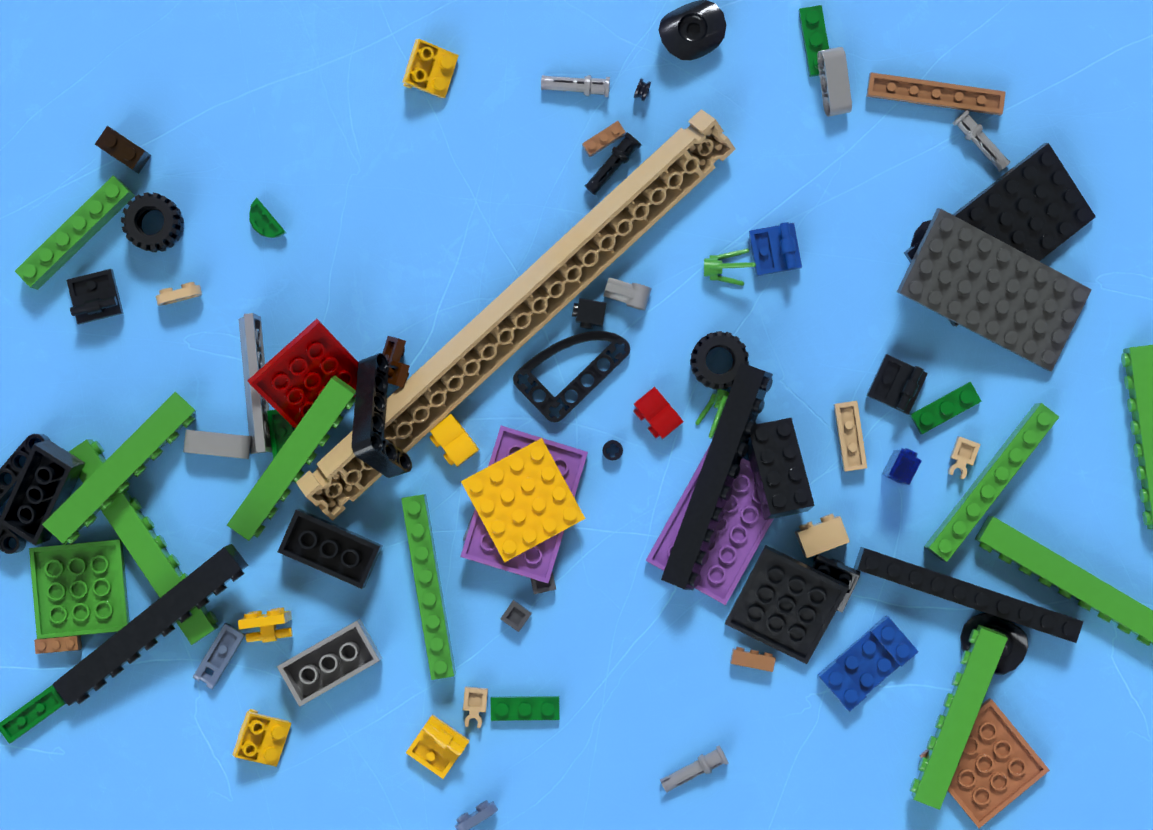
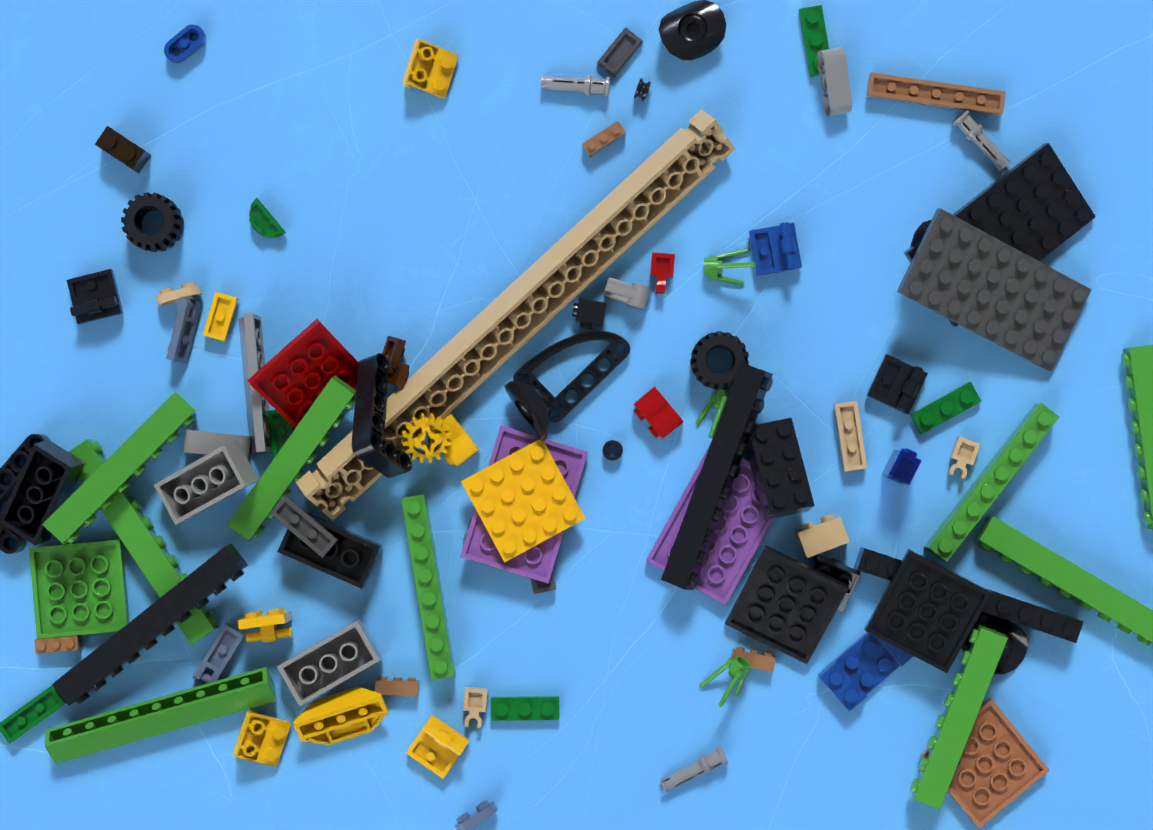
(74, 233): bright green brick -> none
(160, 715): none -> bright green brick
(183, 42): none -> blue plate
(183, 329): none -> sand blue plate
(206, 482): none -> light grey brick
(220, 316): none -> yellow plate
(304, 526): none -> dark grey plate
(341, 716): none -> yellow wedge
(397, 686): none -> medium nougat piece
(417, 438): none -> yellow gear
(516, 615): dark grey plate -> none
(532, 405): none -> black hat
(619, 155): black pin -> none
(620, 52): none -> dark grey tile
(662, 267): none -> red plate
(738, 670): none -> bright green plant
(927, 610): none -> black plate

